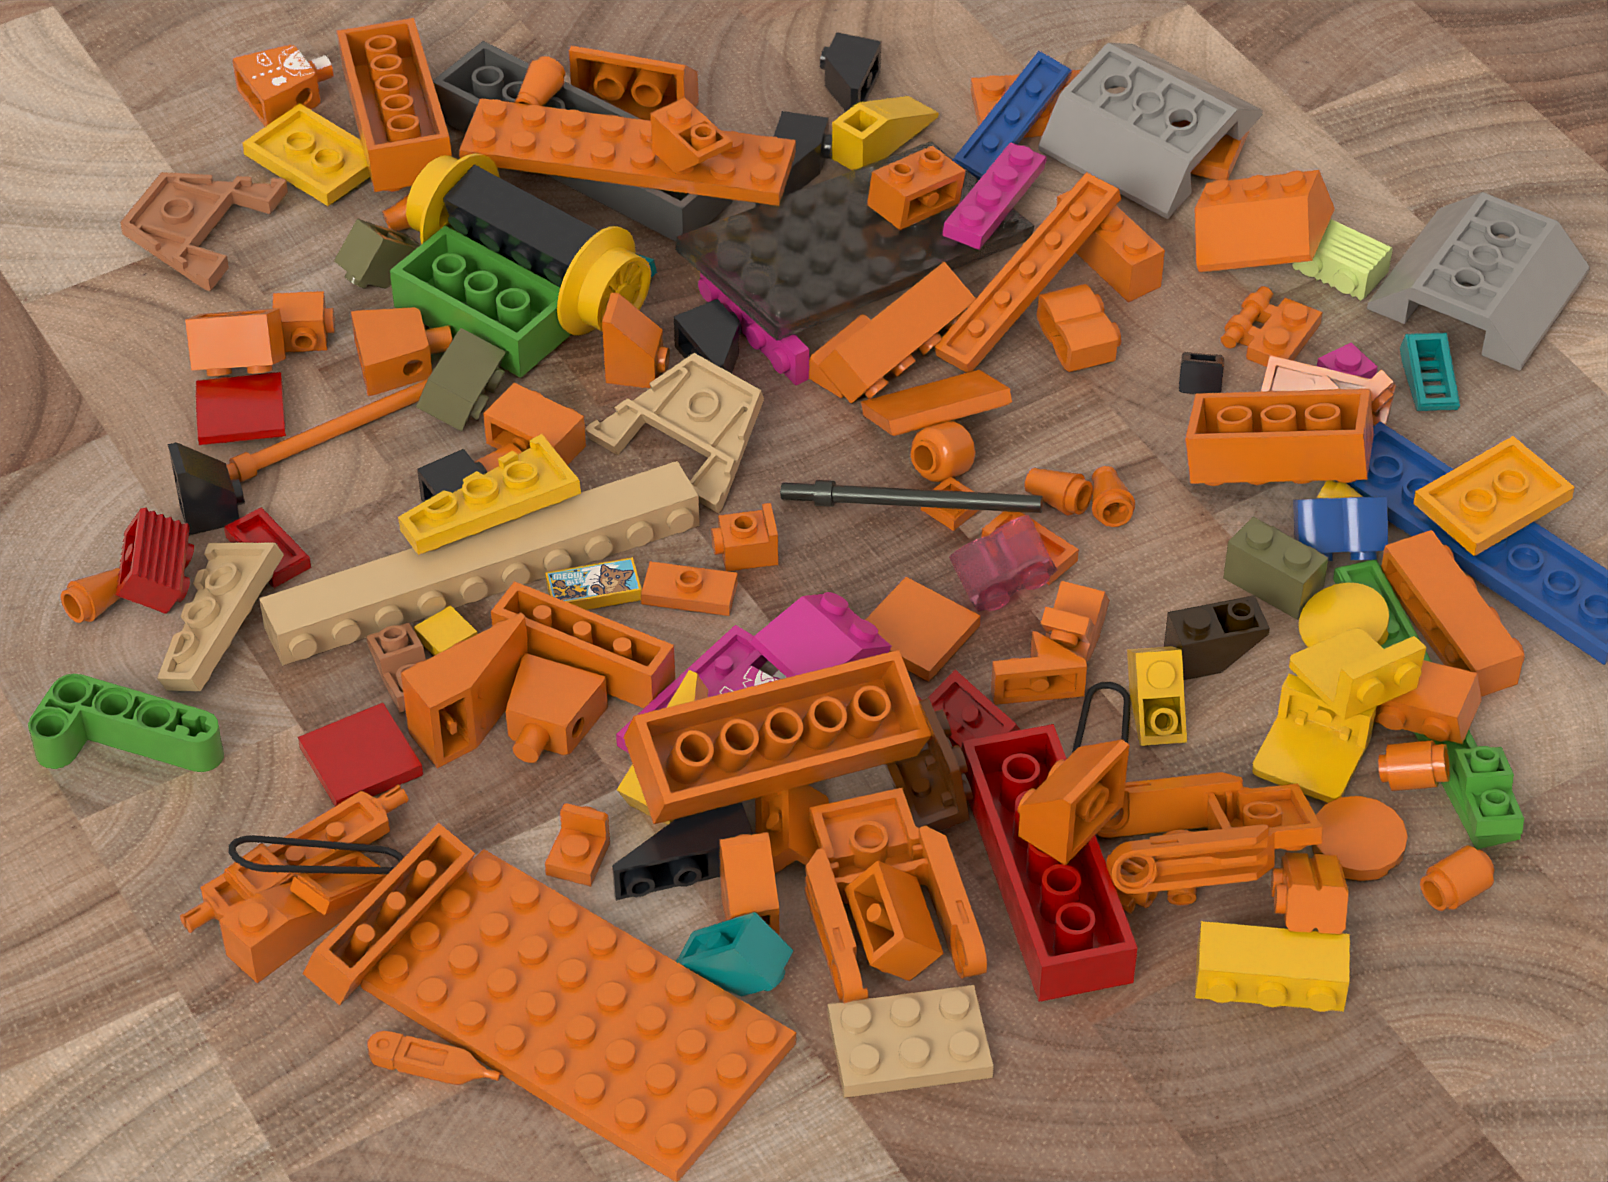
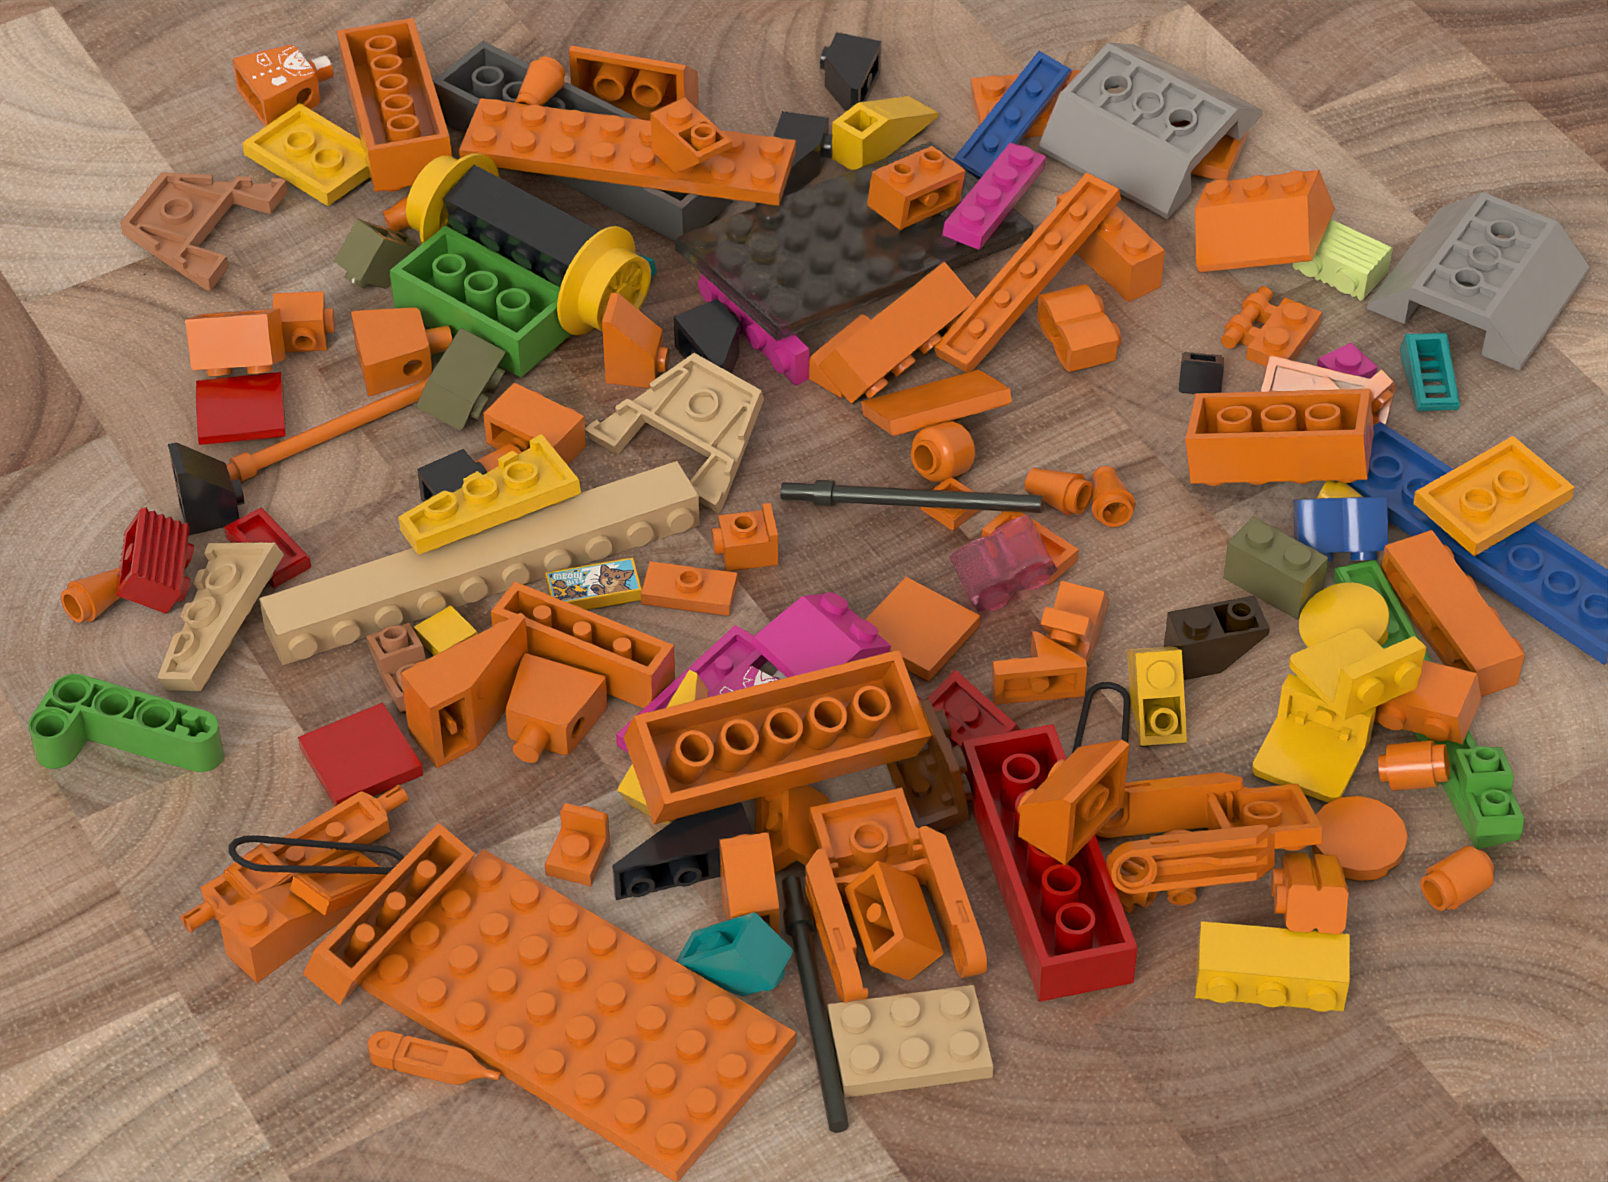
(799, 925): none -> pearl dark grey bar

